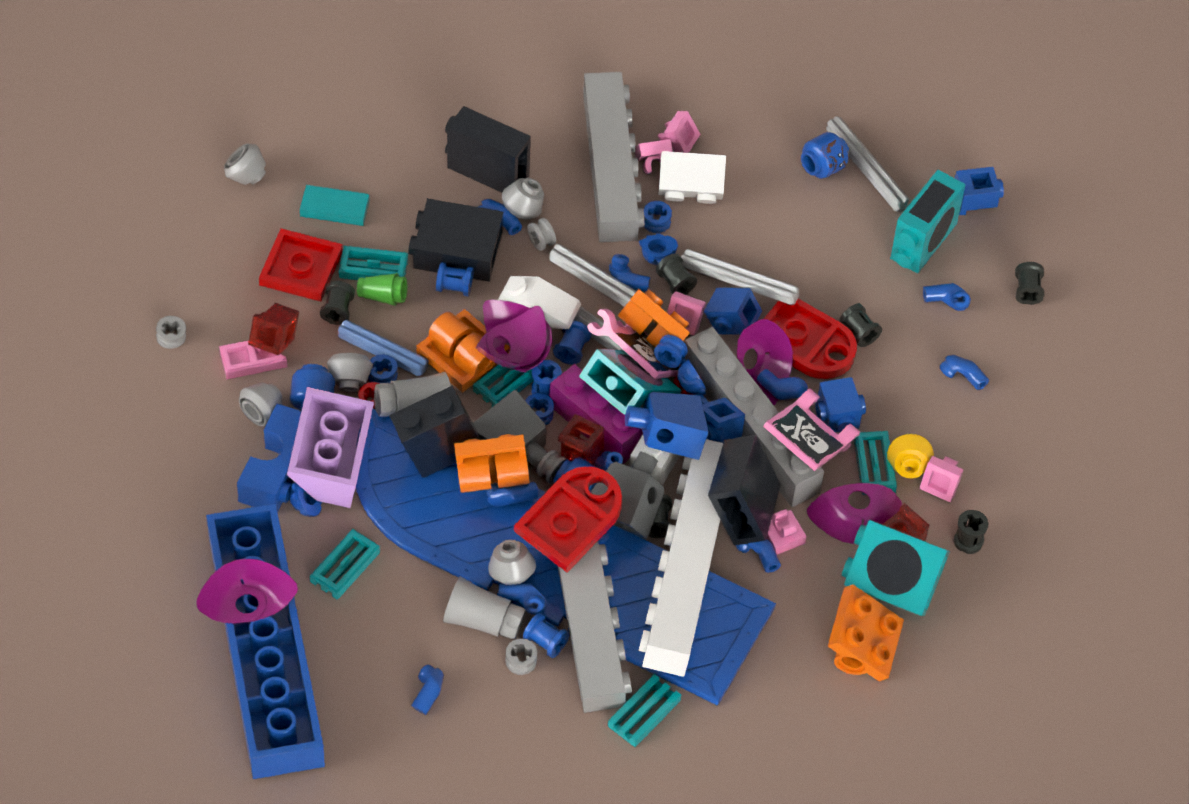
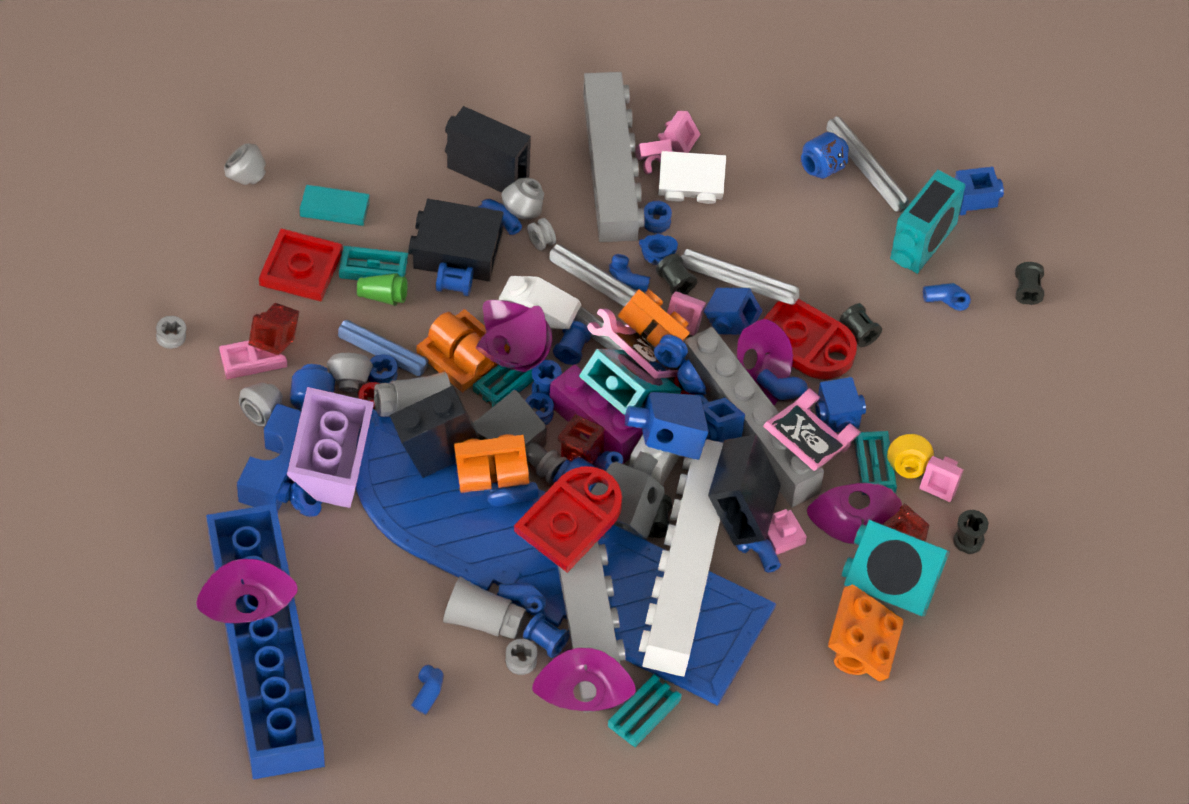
(337, 302): pearl dark grey bush -> none
(354, 572): teal tile -> none
(511, 563): light grey cone -> none
(564, 672): none -> magenta piece
(966, 367): blue arm -> none

